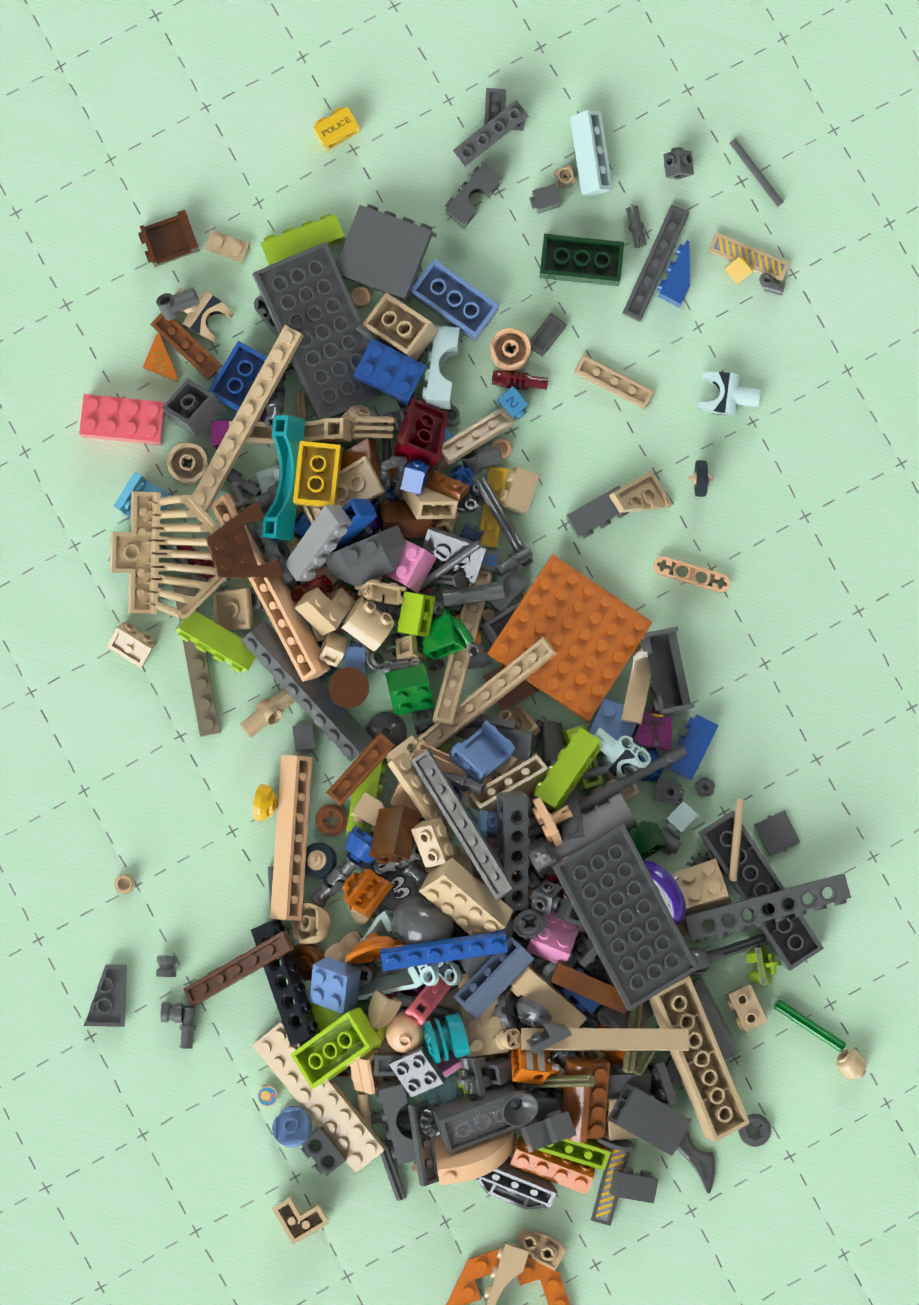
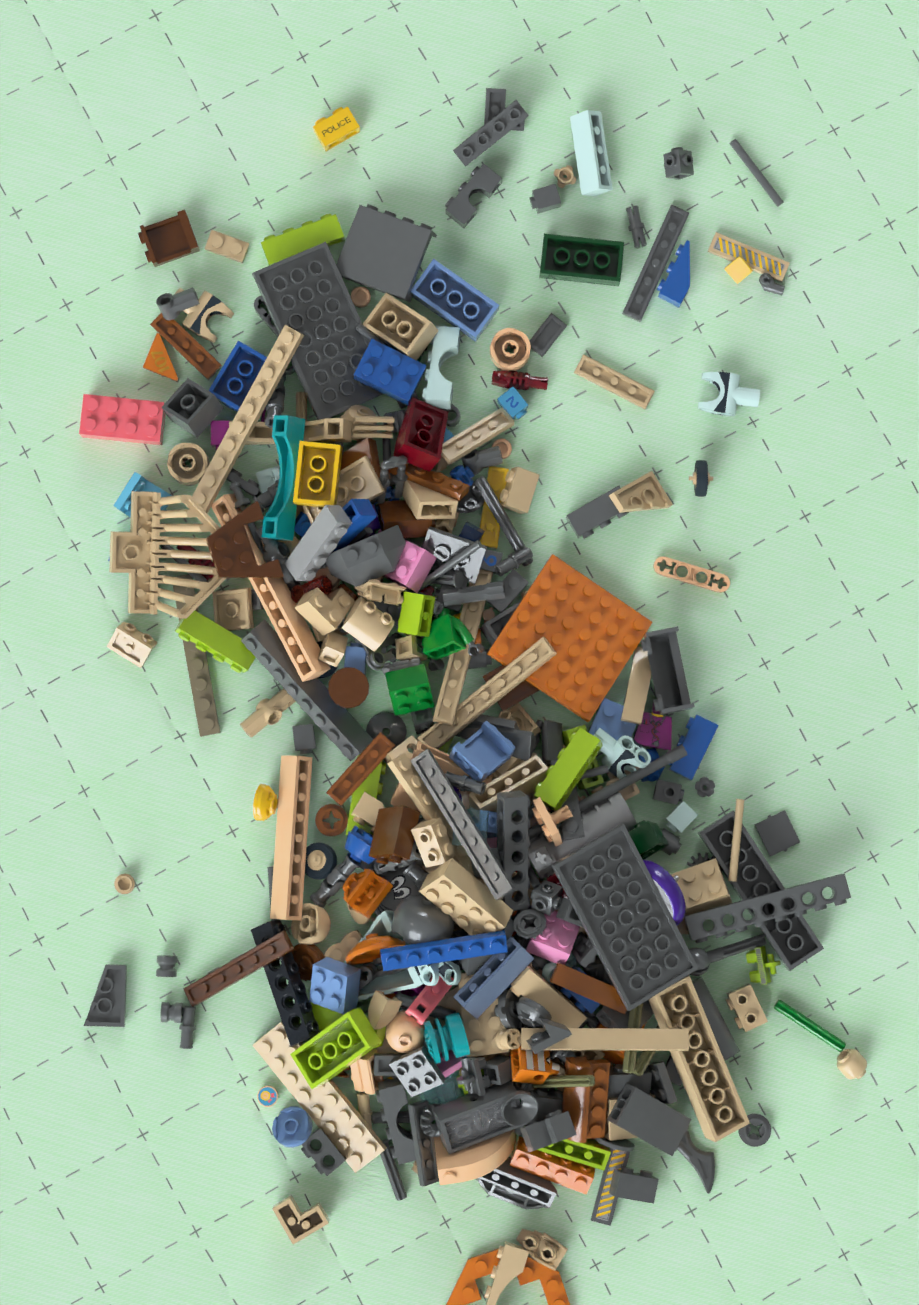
(415, 477): brick -> none

